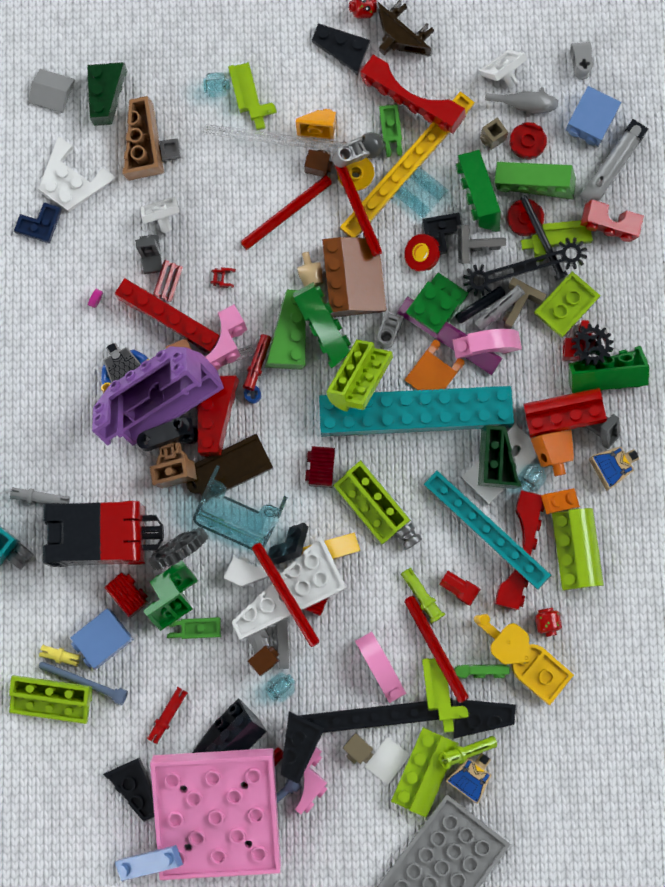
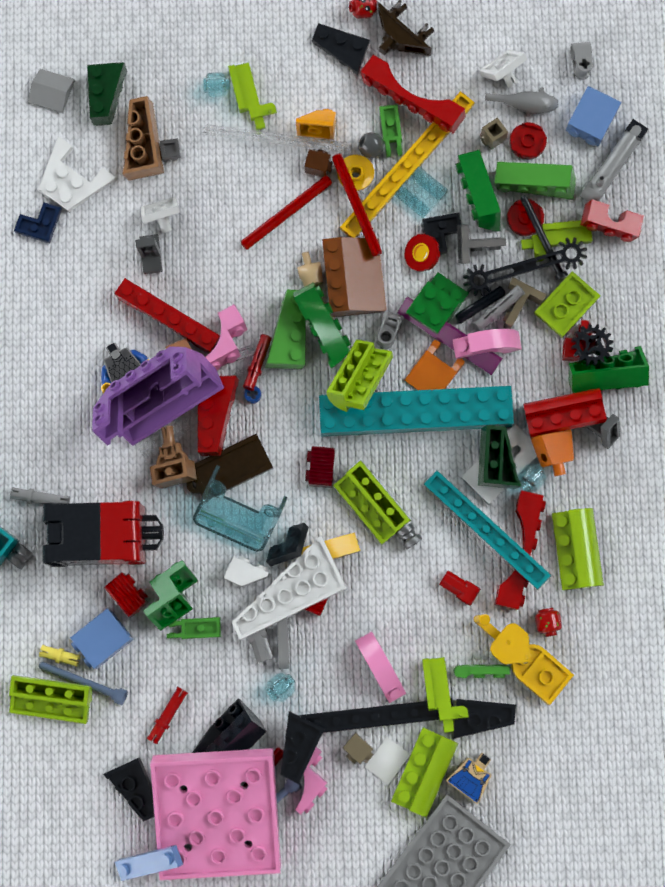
(95, 298): dark pink tile -> none
(166, 263): tile -> none
(176, 430): black piece -> none
(178, 548): dark grey gear -> none
(223, 271): red piece -> none
(264, 660): reddish brown brick -> none
(285, 594): red axle -> none
(353, 151): light grey piece -> none
(427, 603): lime pin -> none
(436, 649): red axle -> none
(461, 754): lime pin -> none
(560, 501): orange plate -> none
(613, 465): torso -> none

